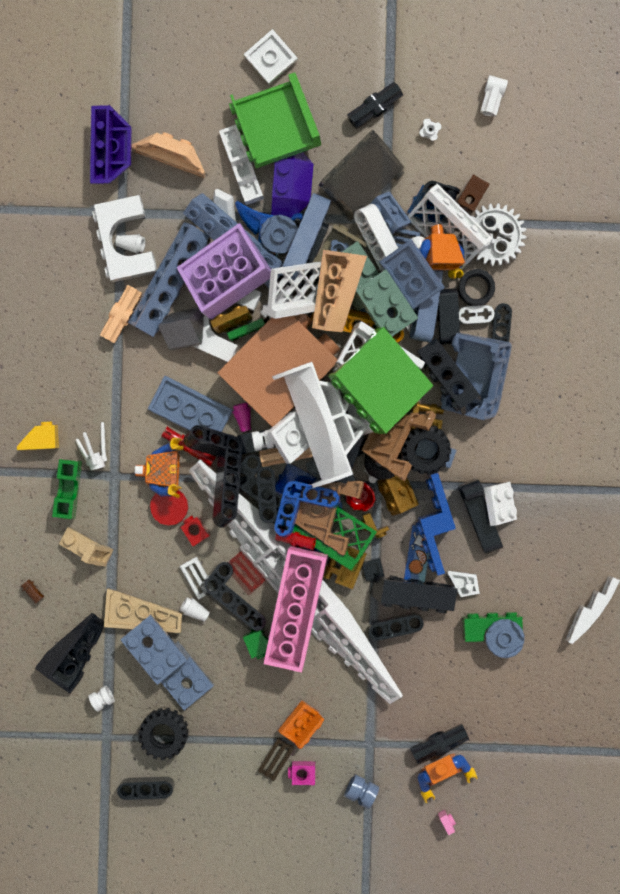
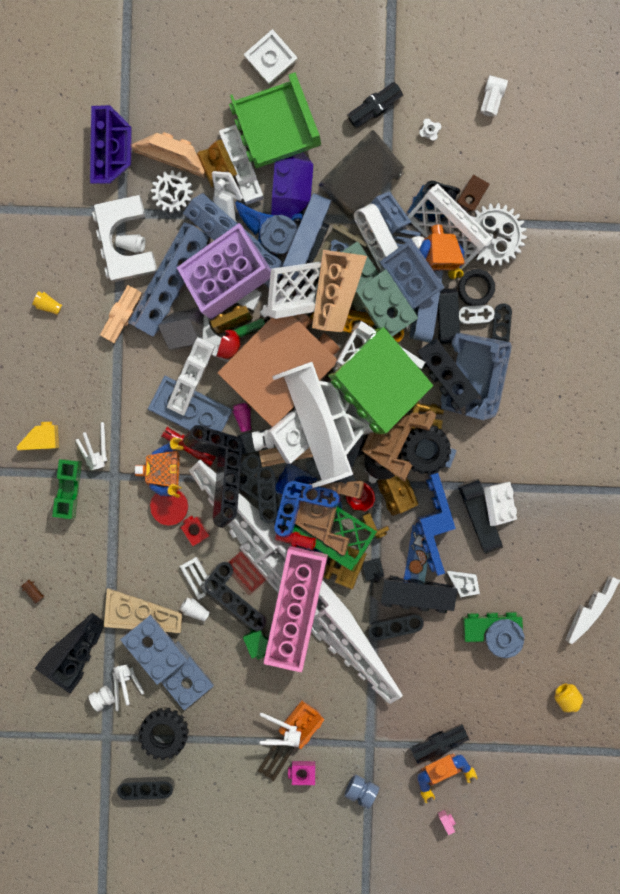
(46, 303): none -> yellow cone
(86, 548): tan bracket -> none
(122, 674): none -> white plant
(178, 190): none -> white gear
(190, 376): none -> white slope
(216, 159): none -> pearl gold bracket
(226, 184): none -> white piece
(229, 345): none -> red hair
(291, 738): none -> white plant
(568, 698): none -> yellow head

